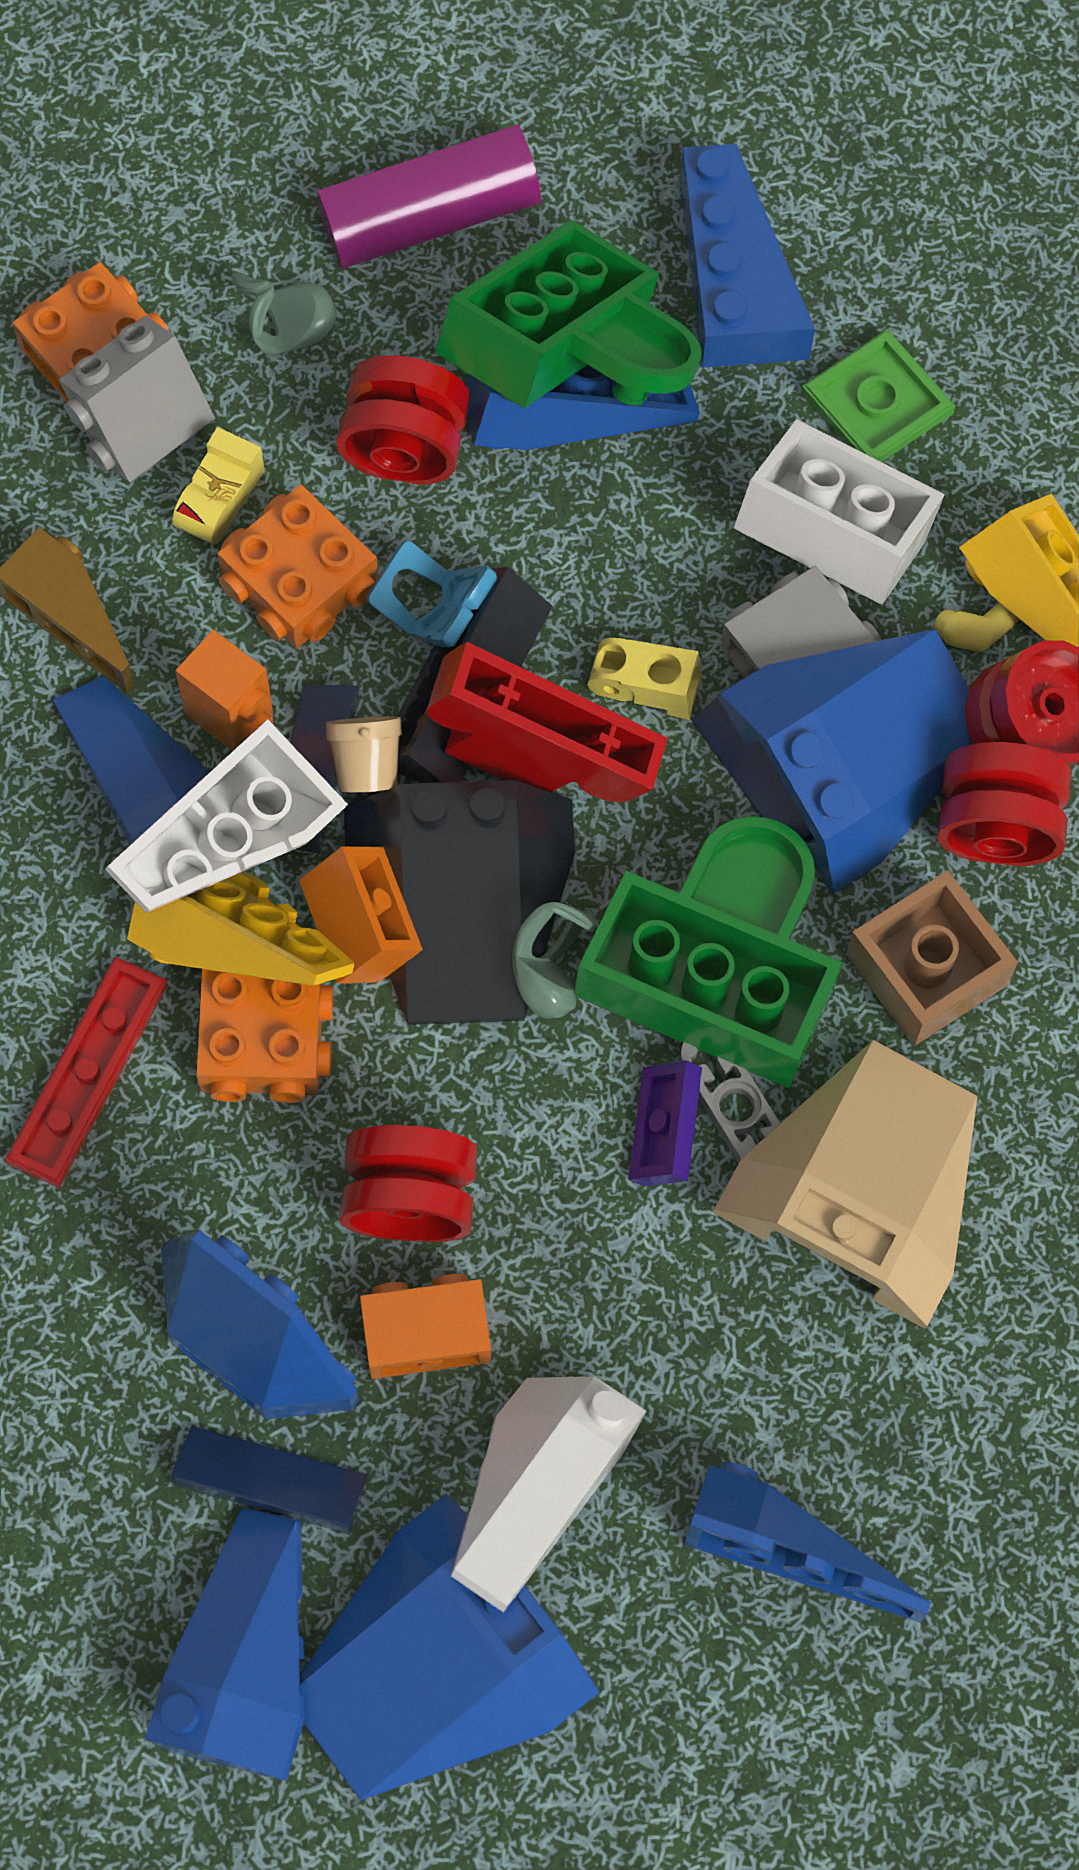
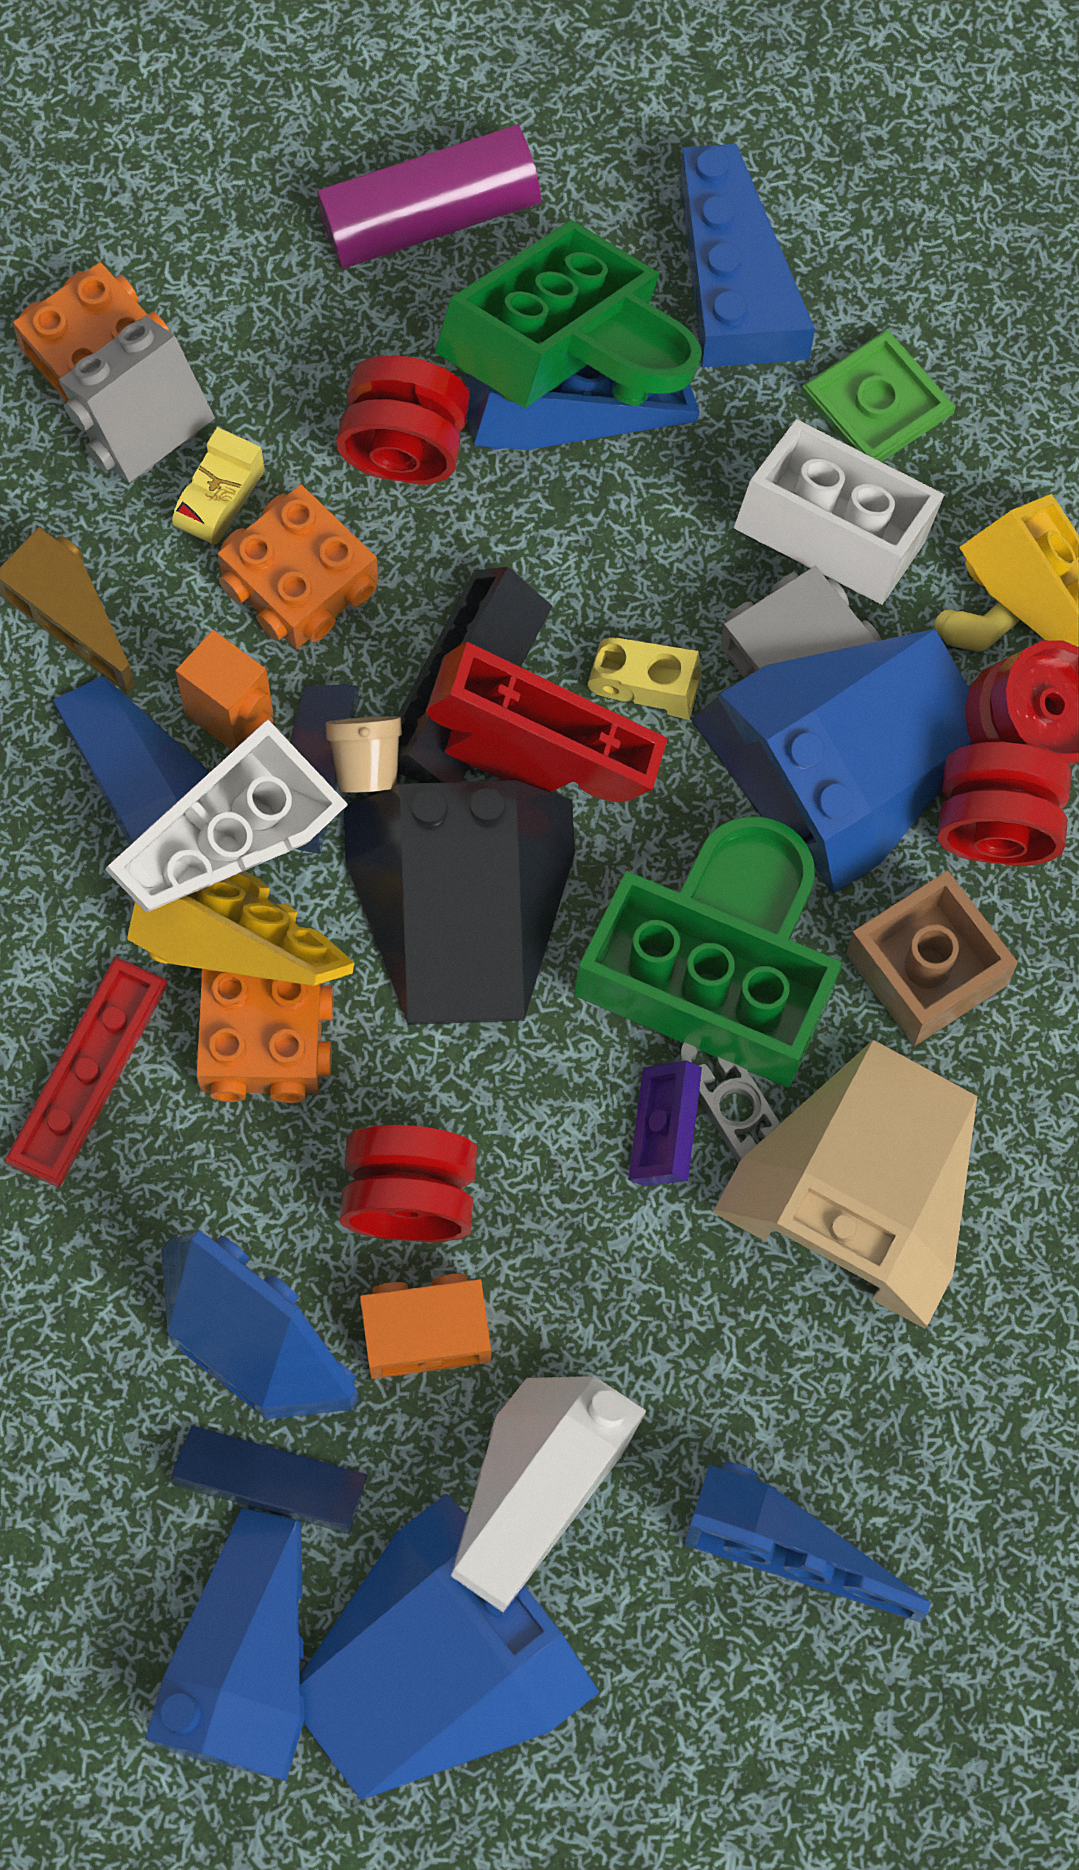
(299, 313): sand green piece -> none
(362, 912): orange brick -> none
(461, 593): dark azure piece -> none
(540, 979): sand green piece -> none

